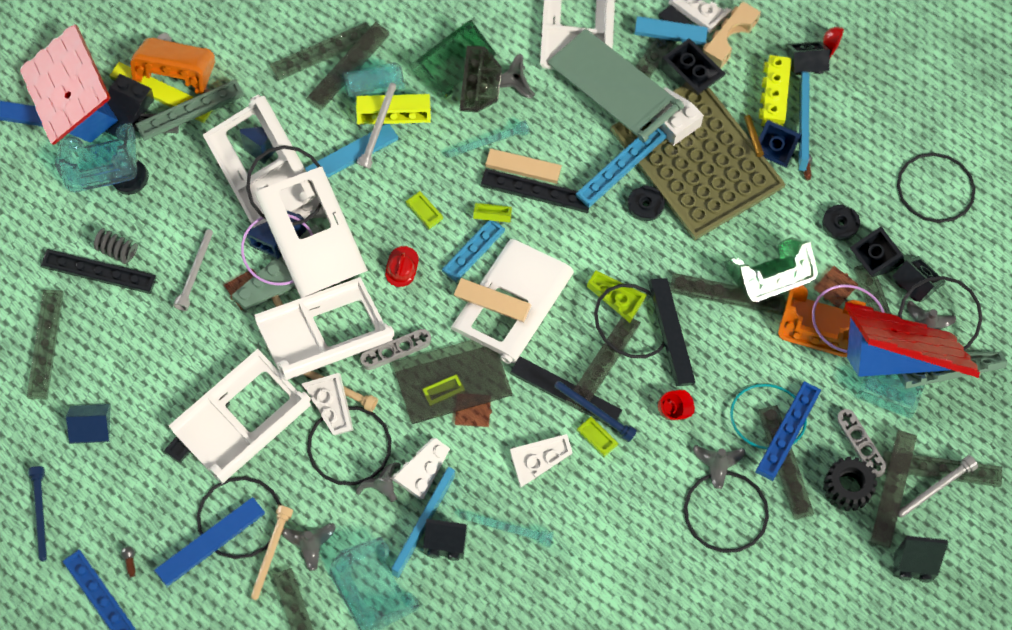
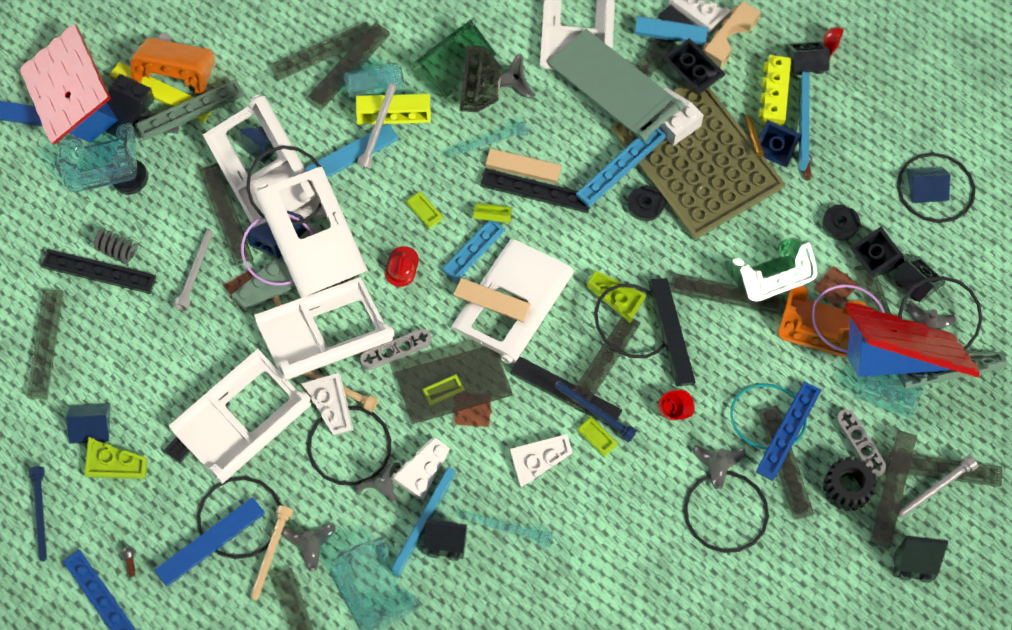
(110, 462): none -> lime wing
(225, 213): none -> clear smoke tile
(929, 184): none -> dark blue slope

